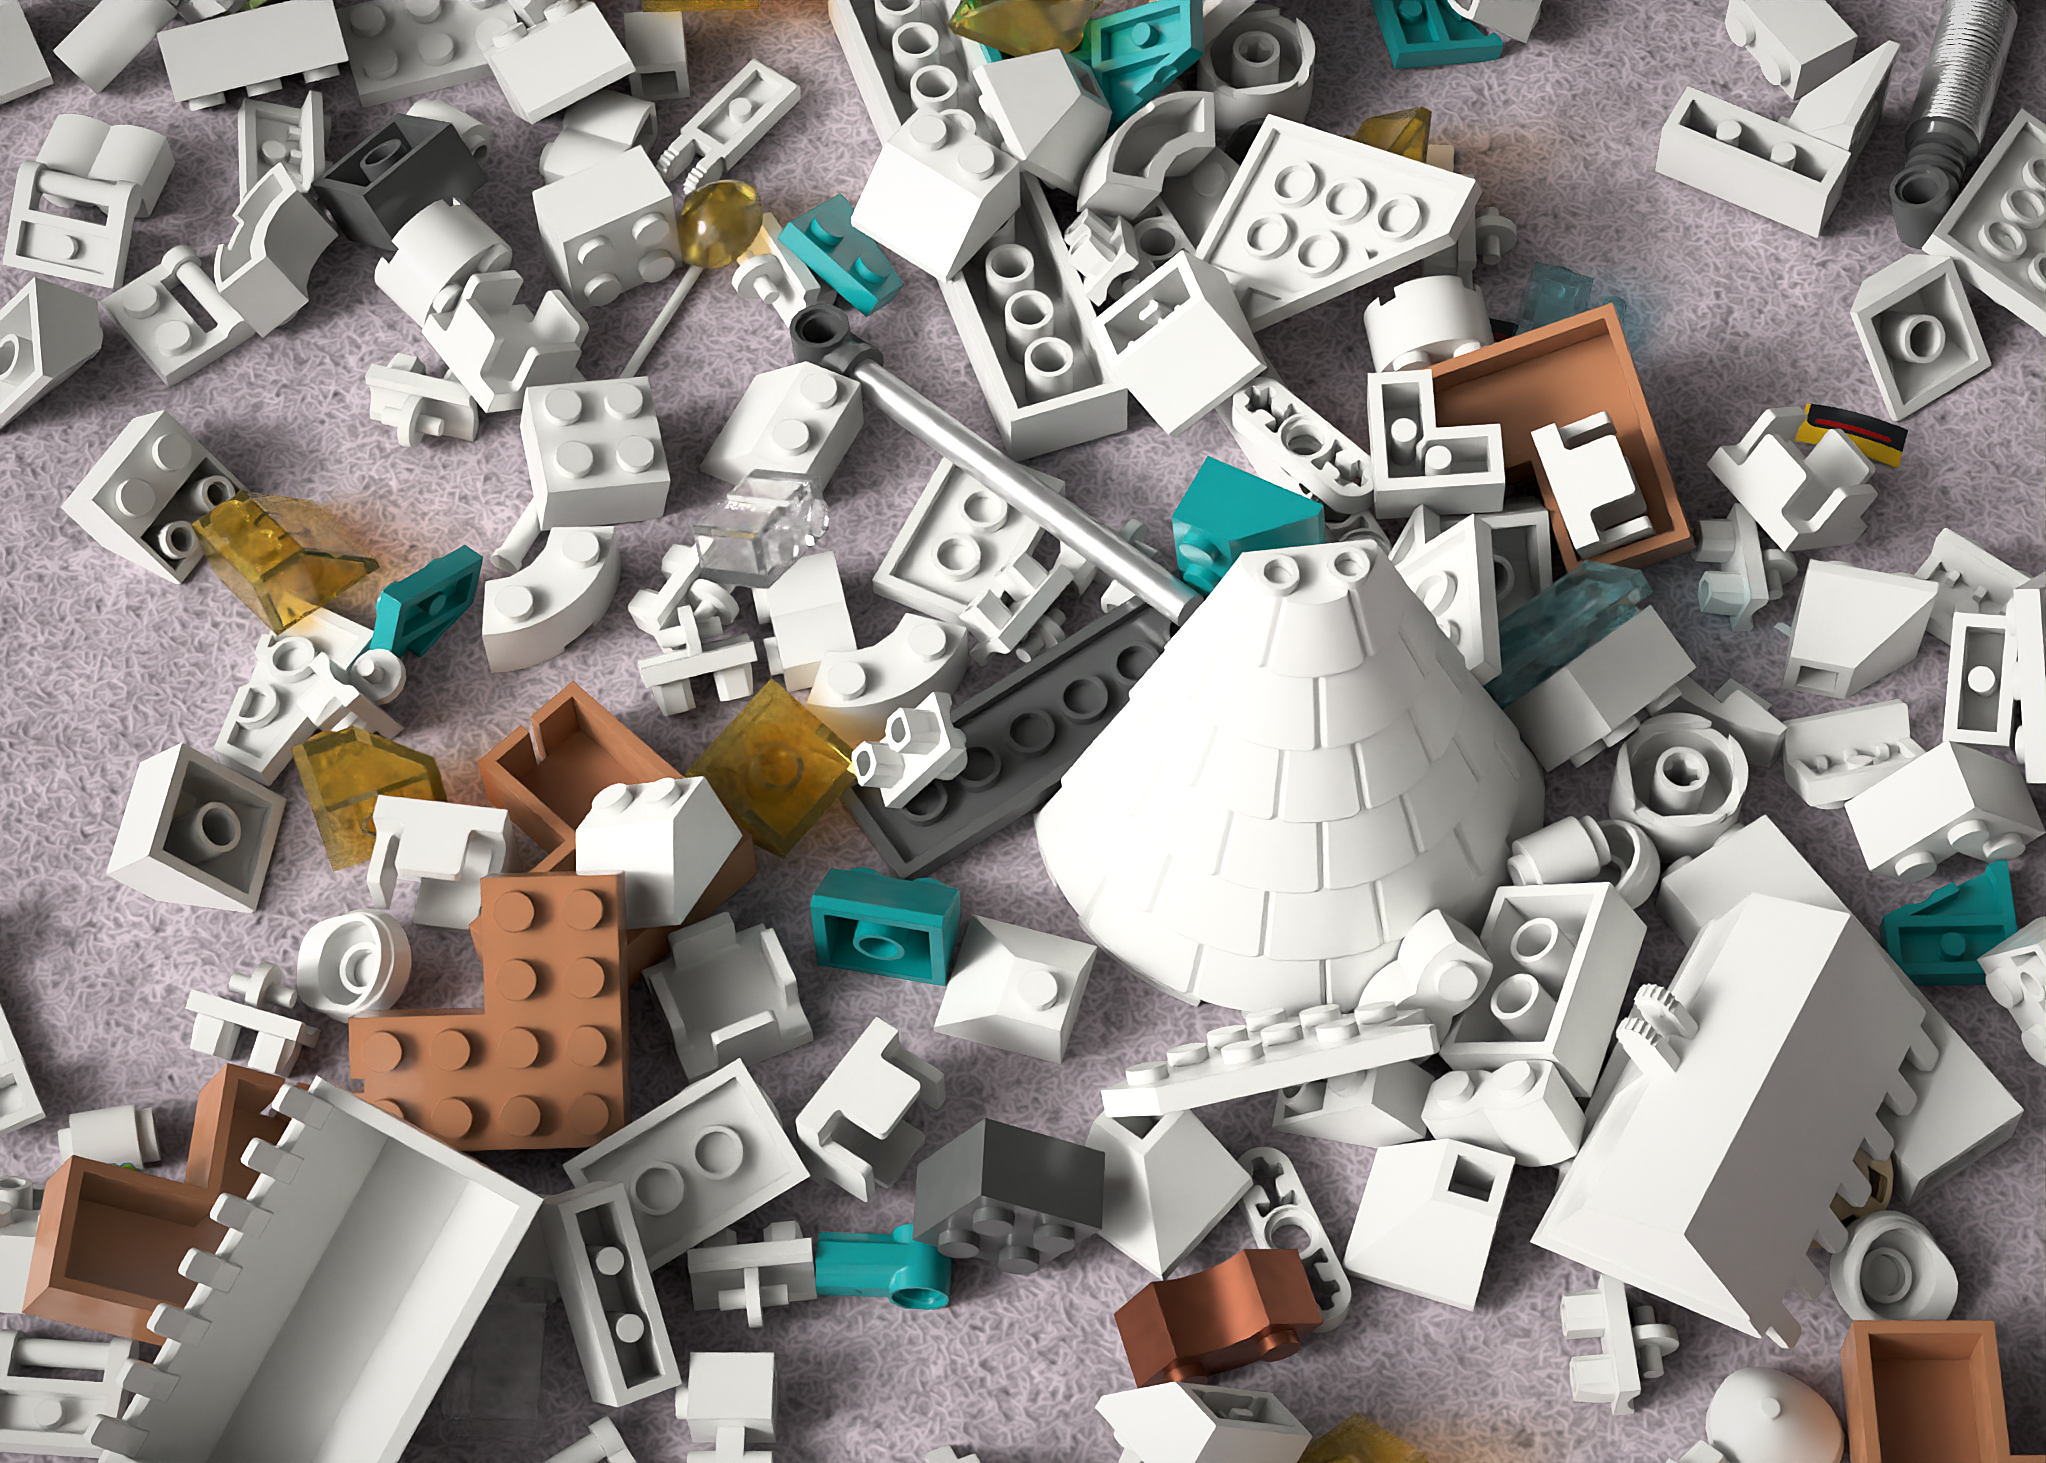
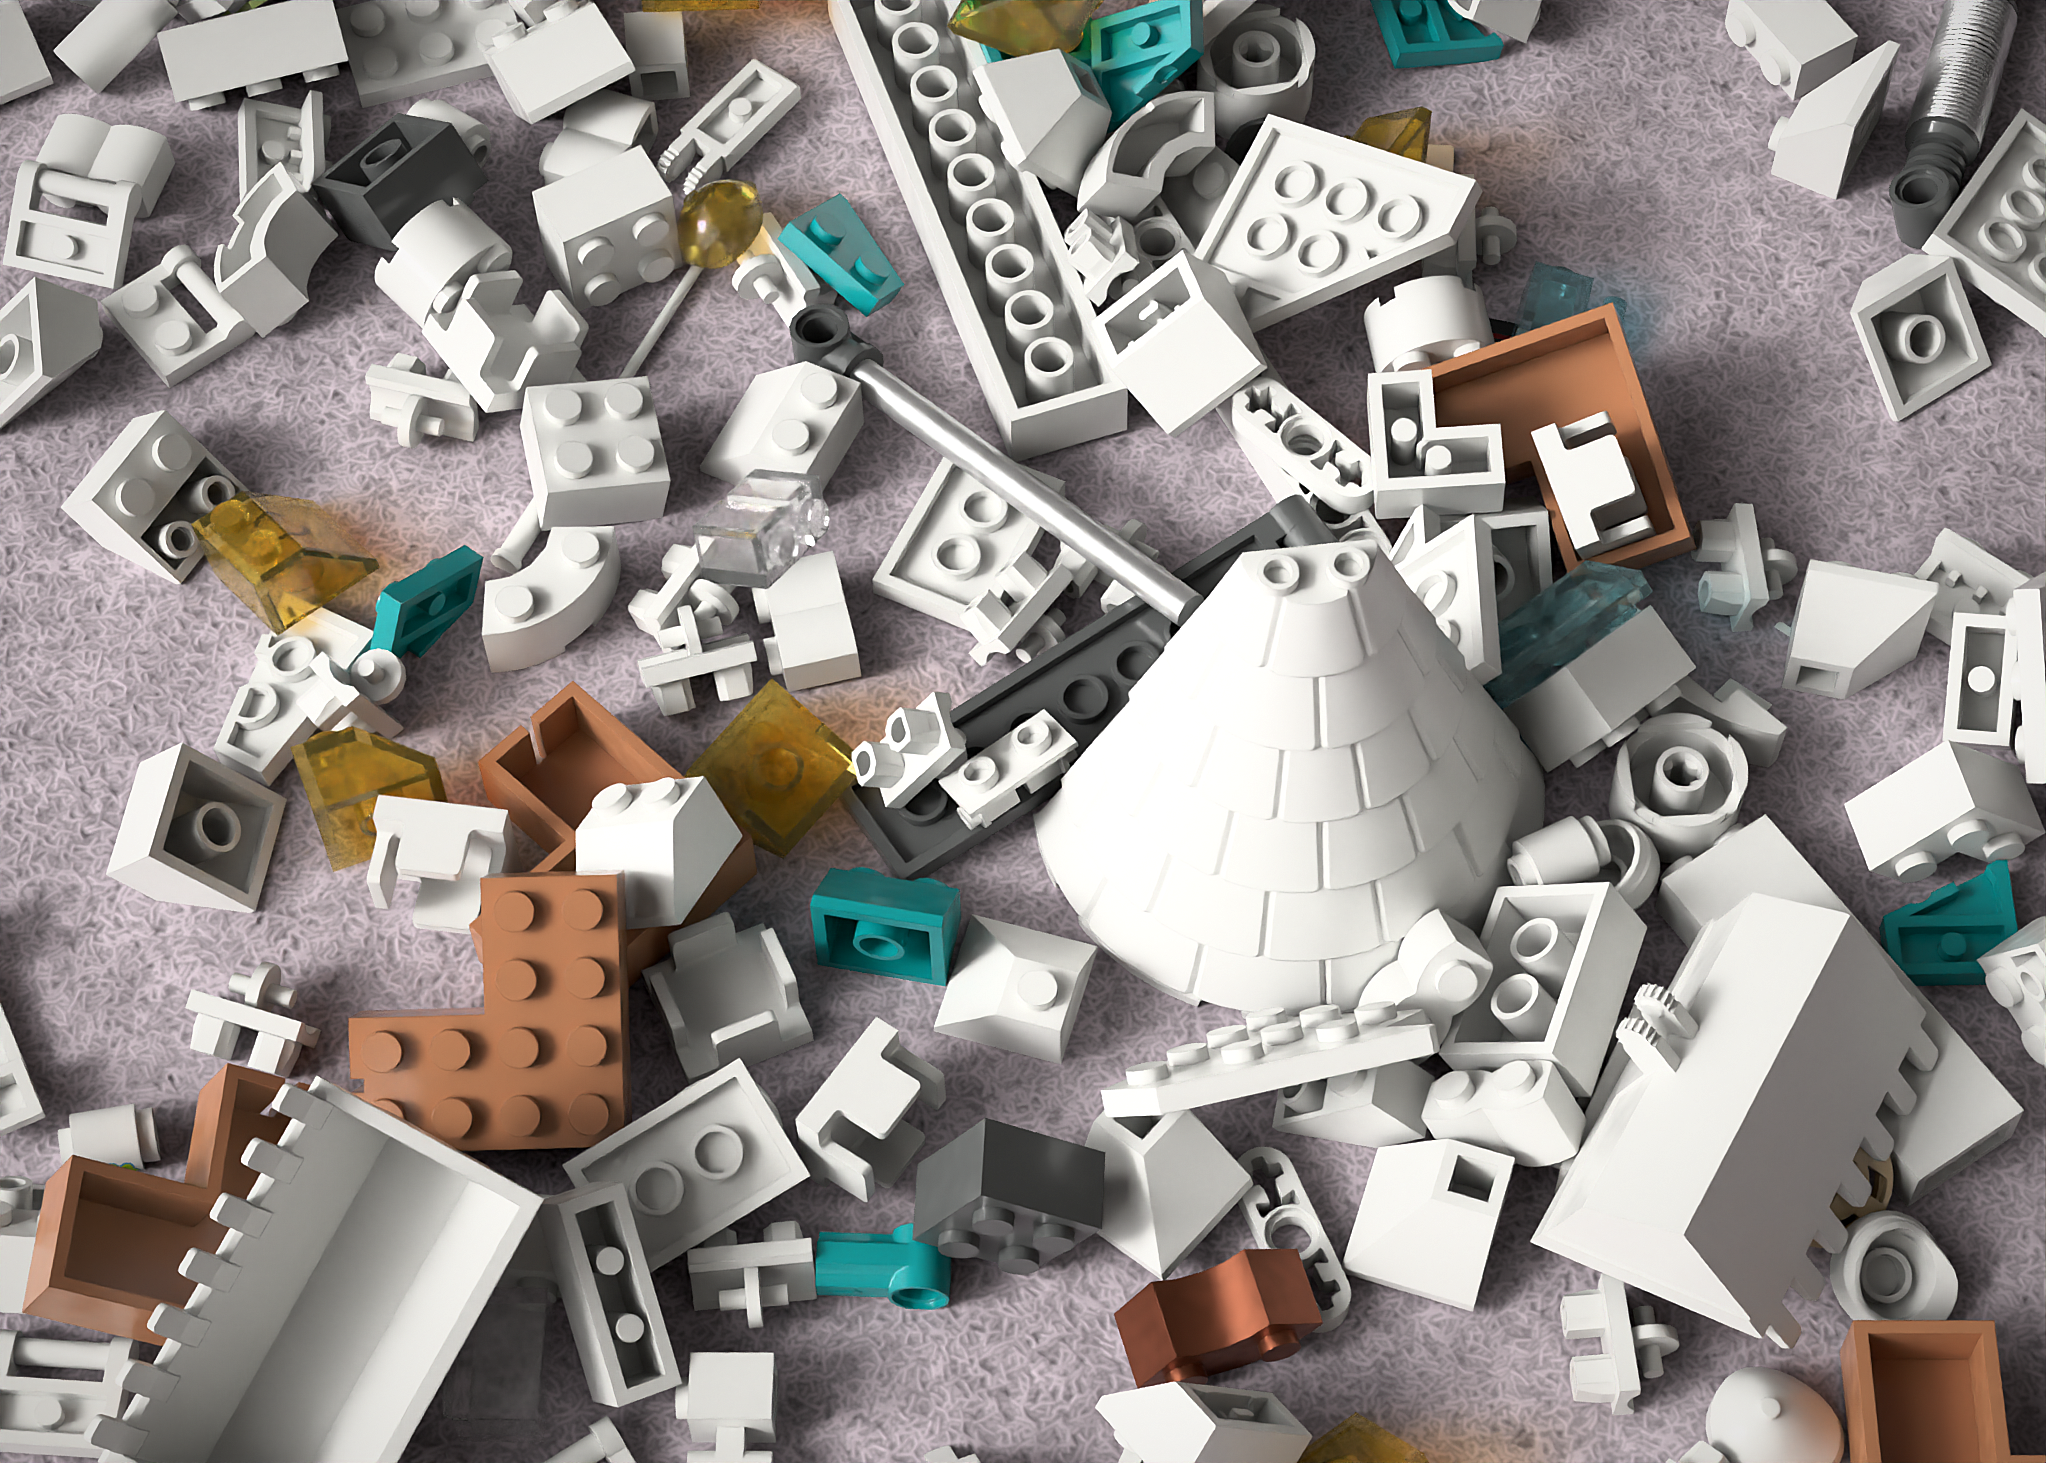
(354, 964): white hat -> none
(866, 686): white brick -> none
(937, 194): white slope -> none
(1025, 756): none -> white hinge
(1235, 514): teal slope -> none
(1752, 161): white brick -> none
(1796, 497): white panel -> none
(1846, 751): white bracket -> none
(1873, 436): sticker -> none

